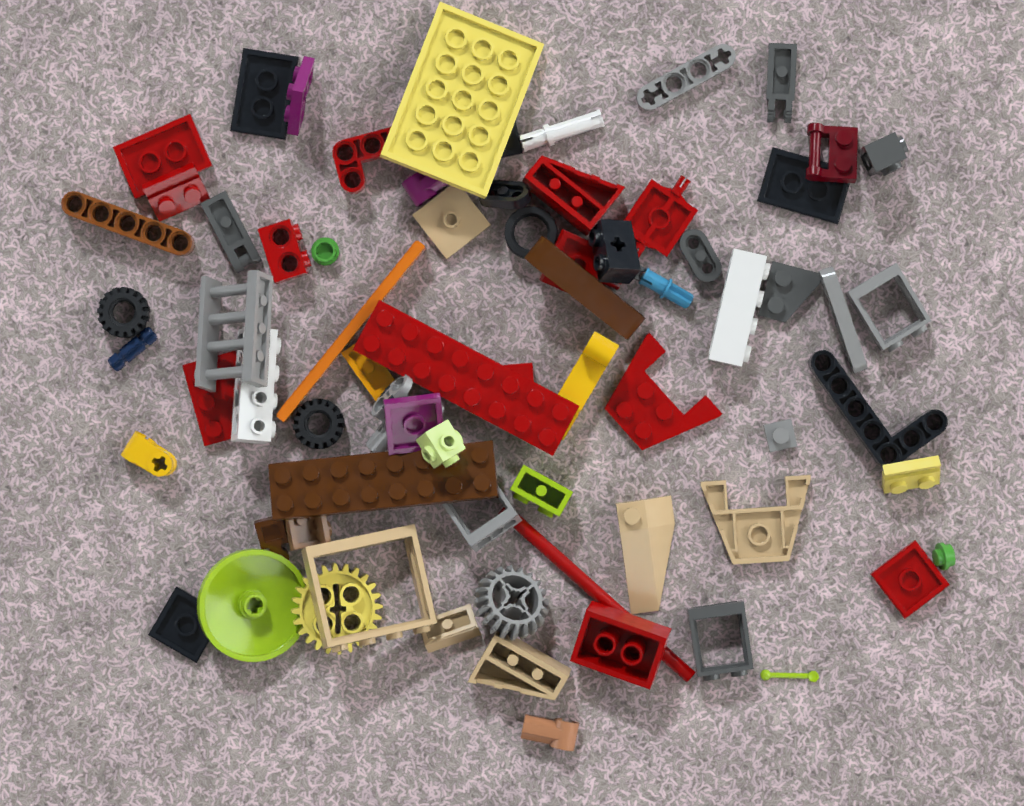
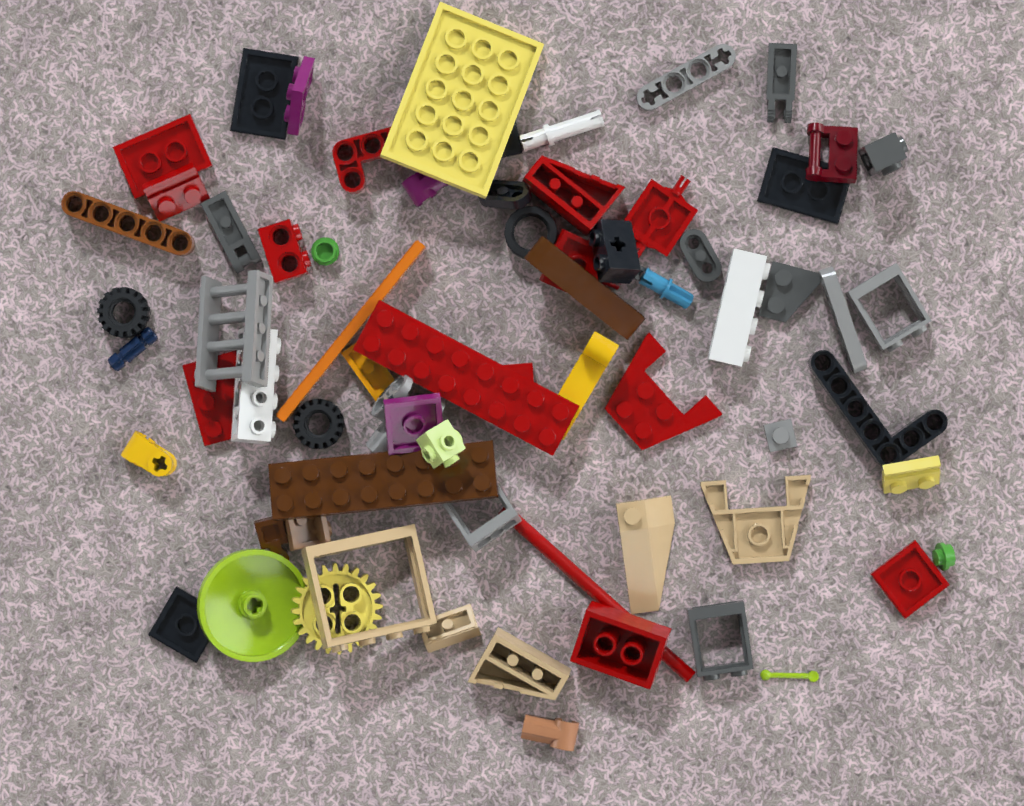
(451, 220): tan plate -> none
(507, 587): light grey gear -> none
(540, 490): lime brick -> none

